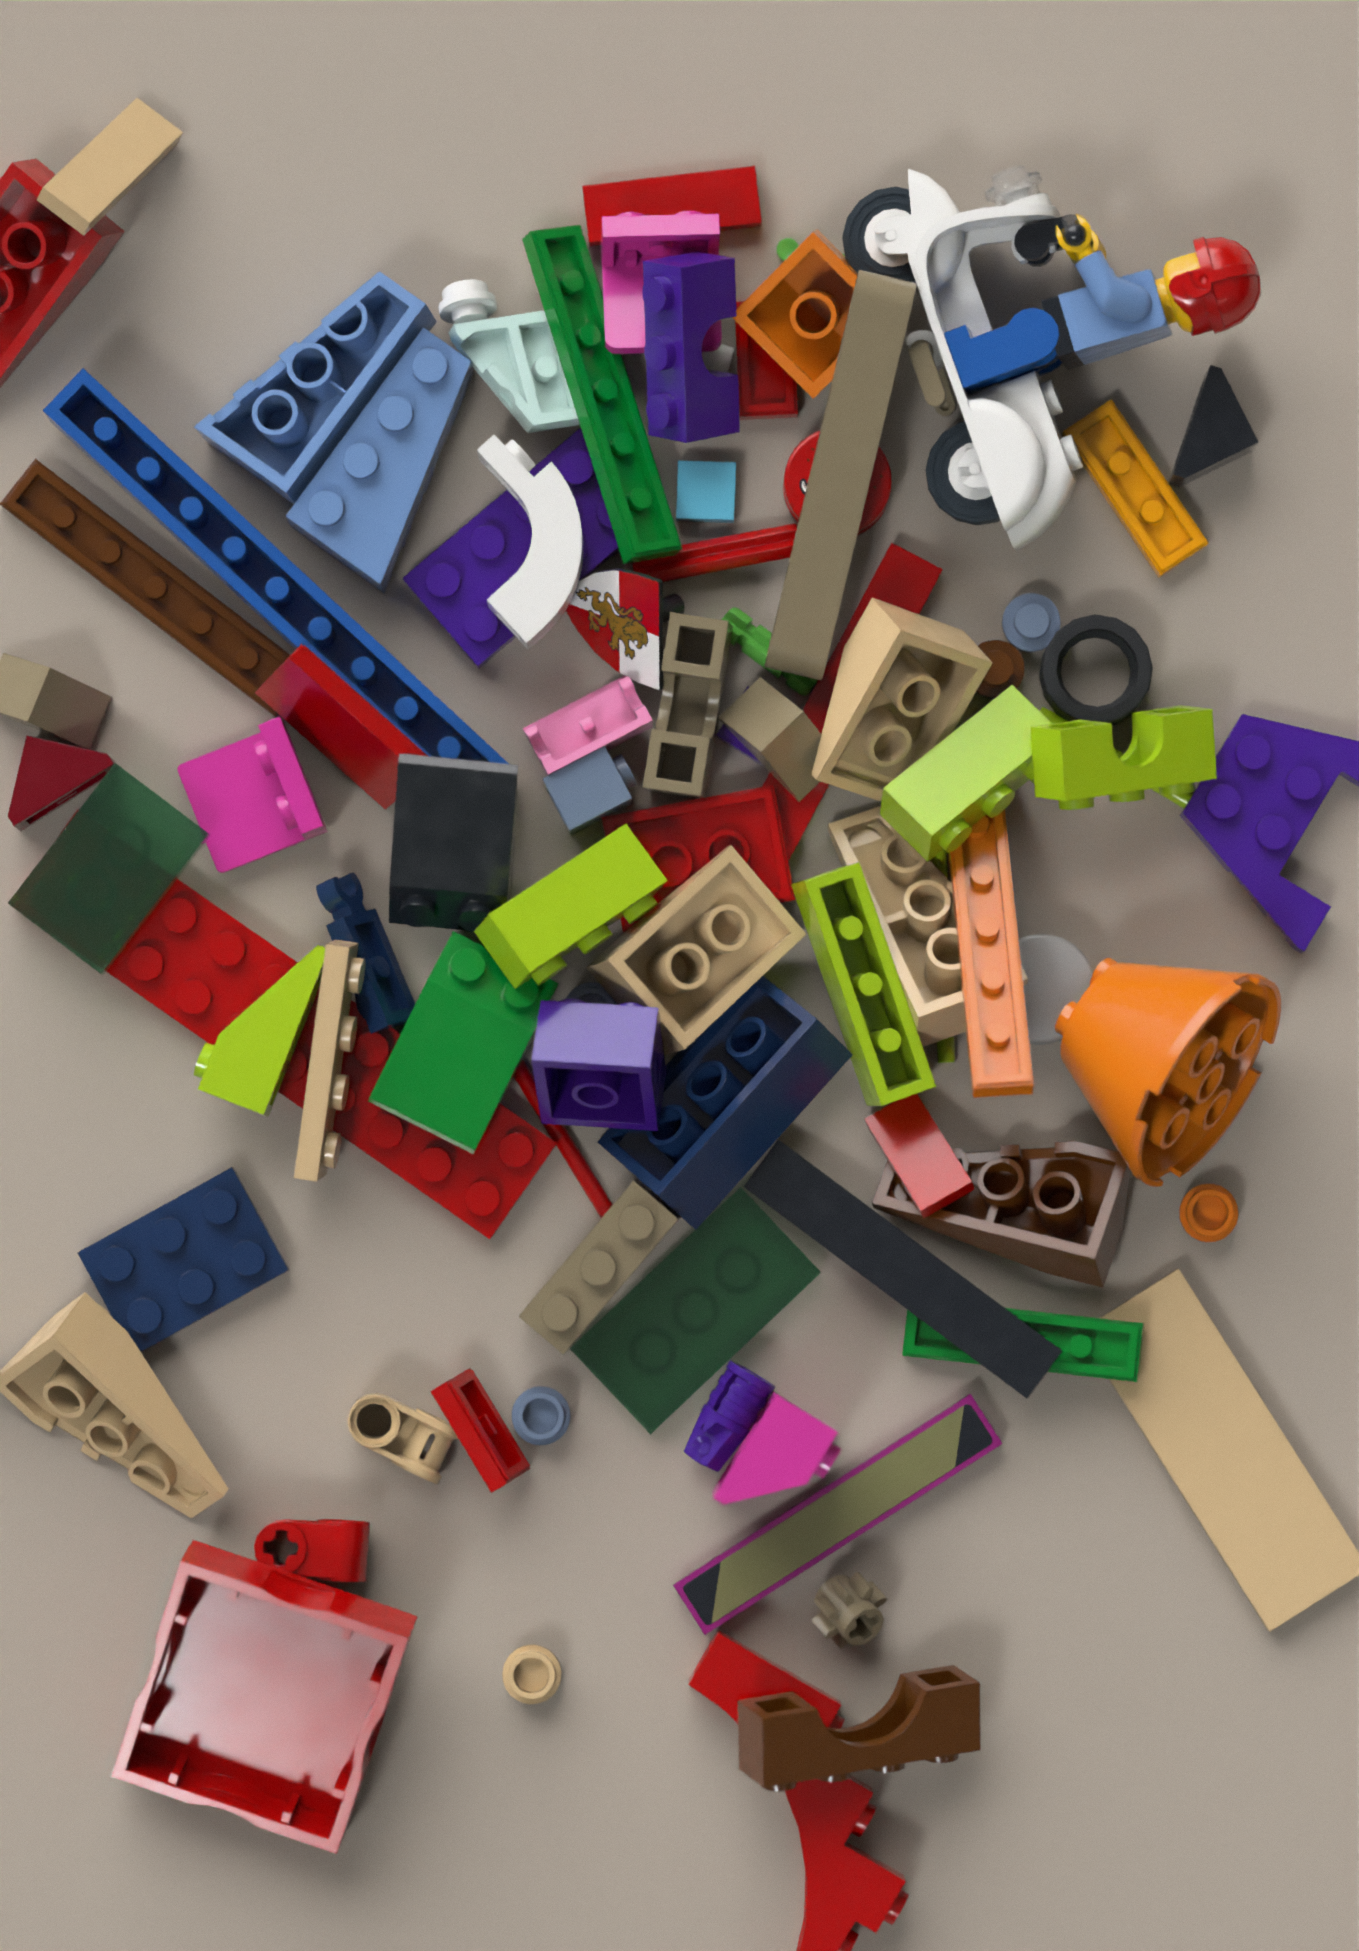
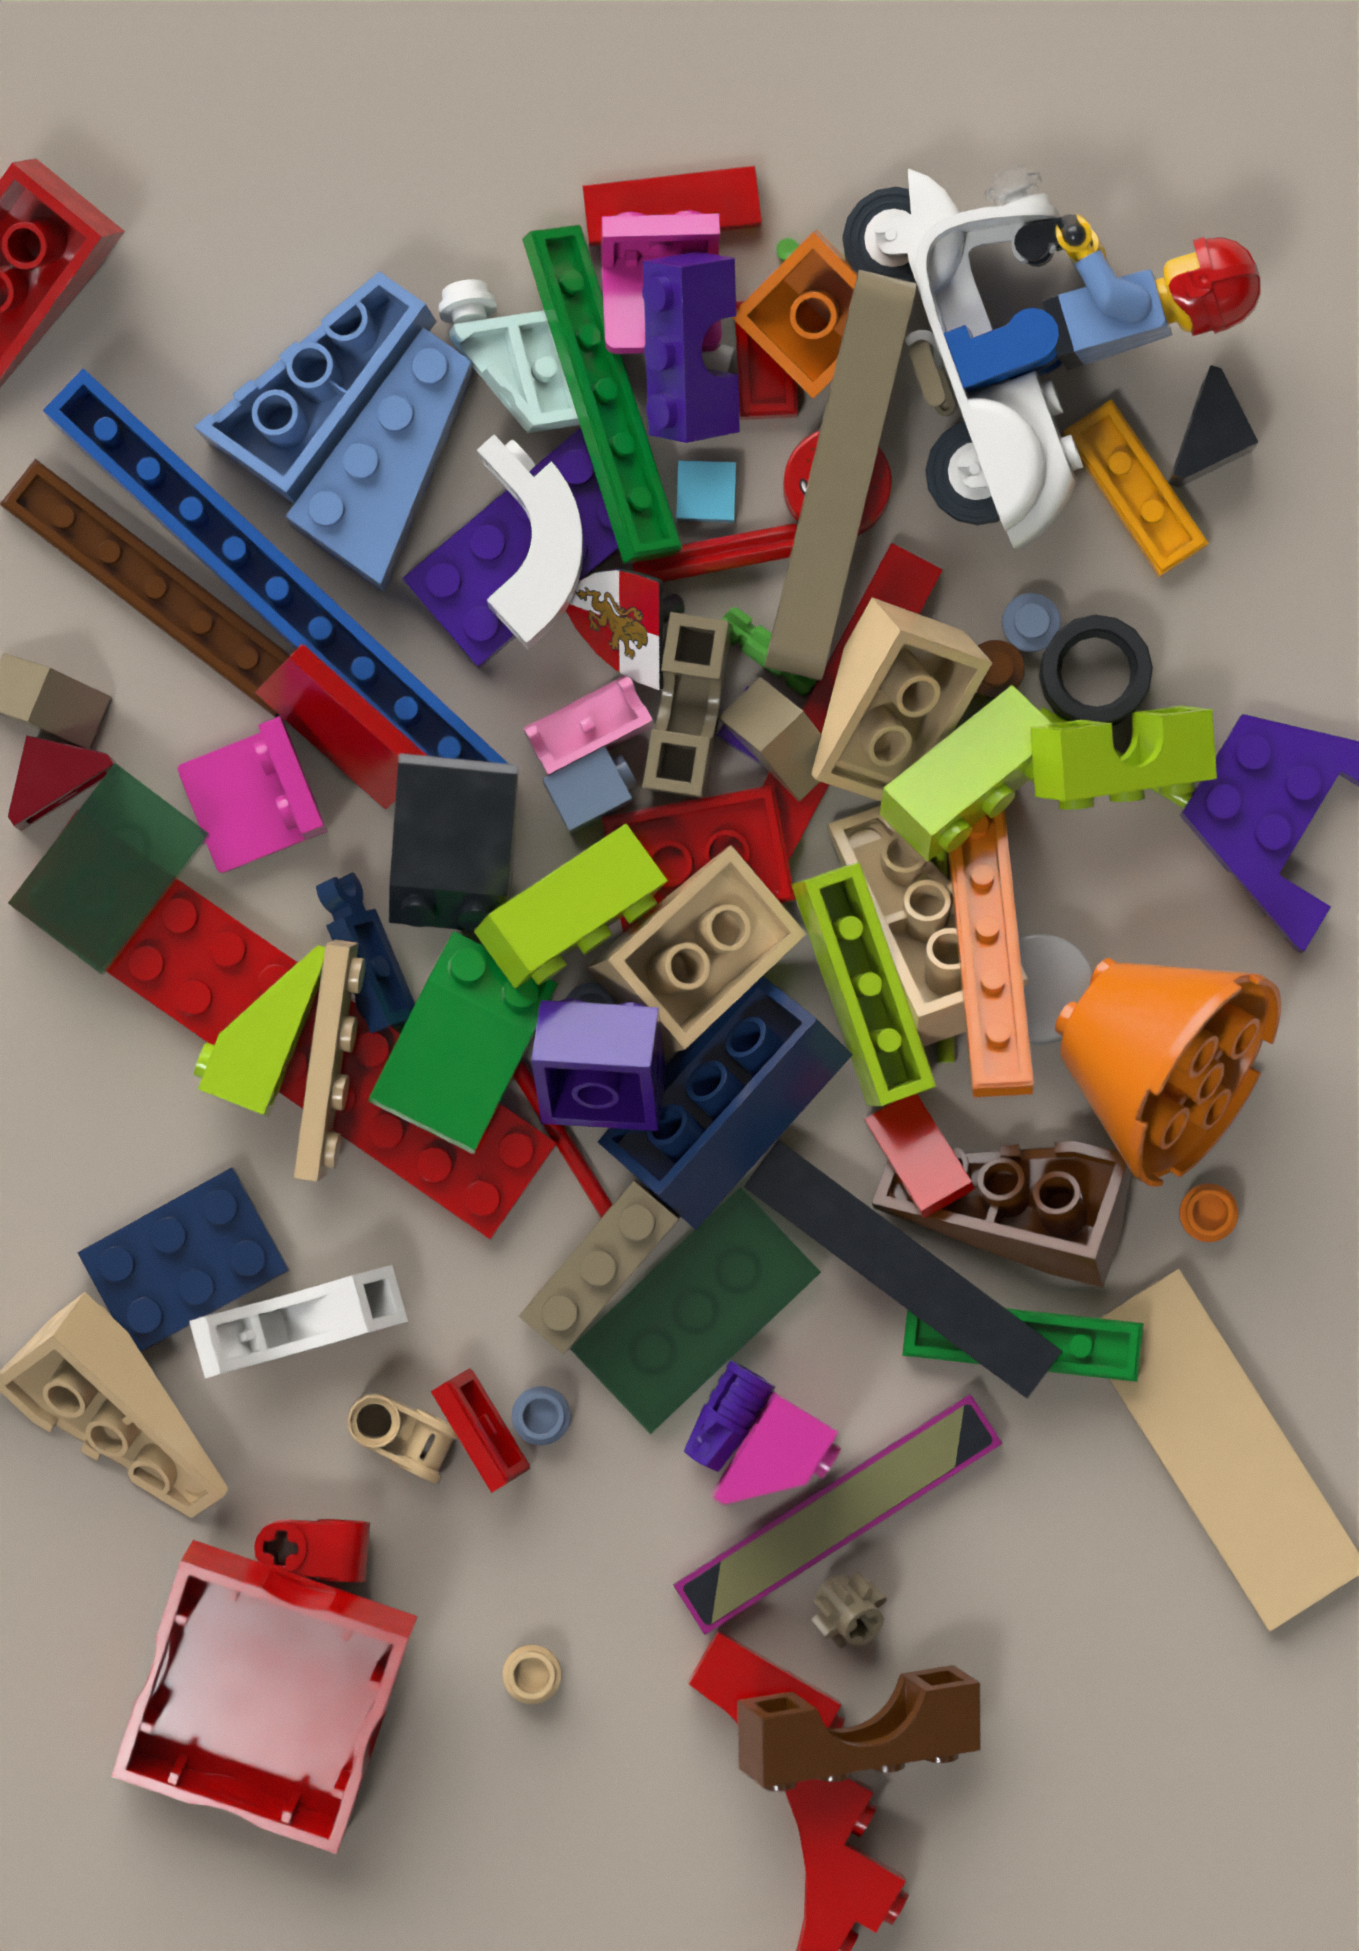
(109, 166): tan tile -> none
(298, 1321): none -> white arch

